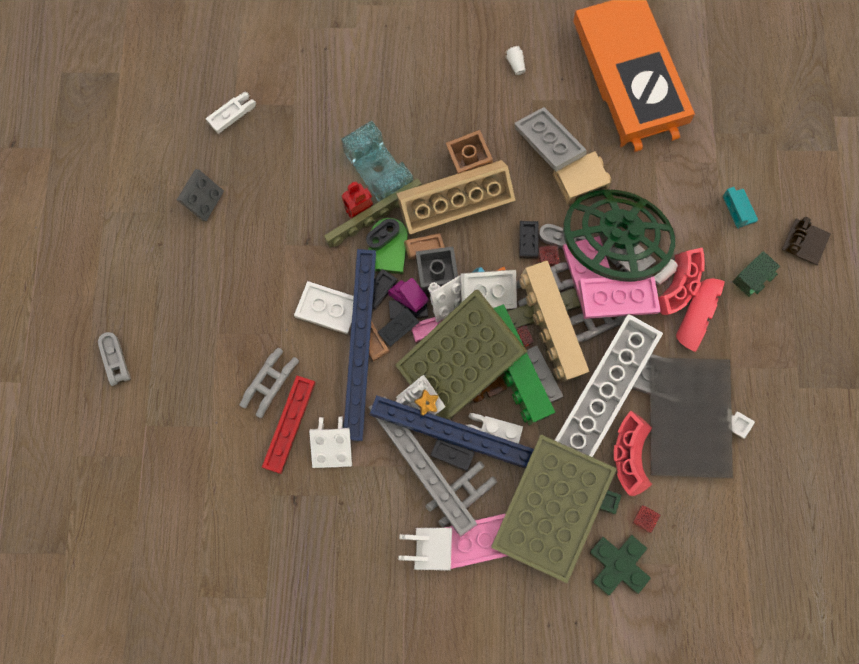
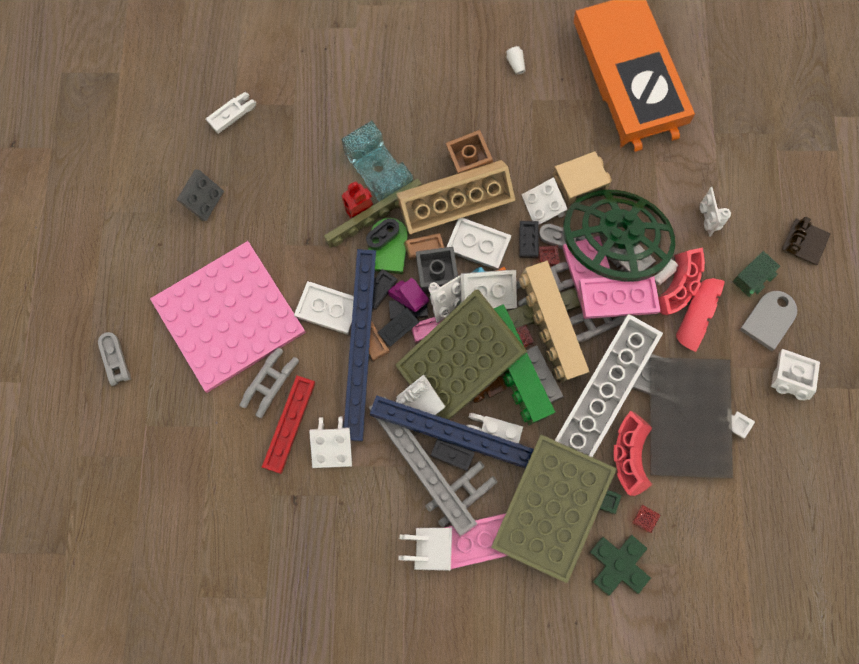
(227, 316): none -> bright pink plate
(421, 402): pearl gold plate -> none
(479, 243): none -> white plate
(545, 202): none -> white hinge
(550, 139): light grey plate -> none
(714, 217): none -> white hinge
(739, 207): teal panel -> none
(770, 321): none -> light grey tile
(795, 375): none -> white plate

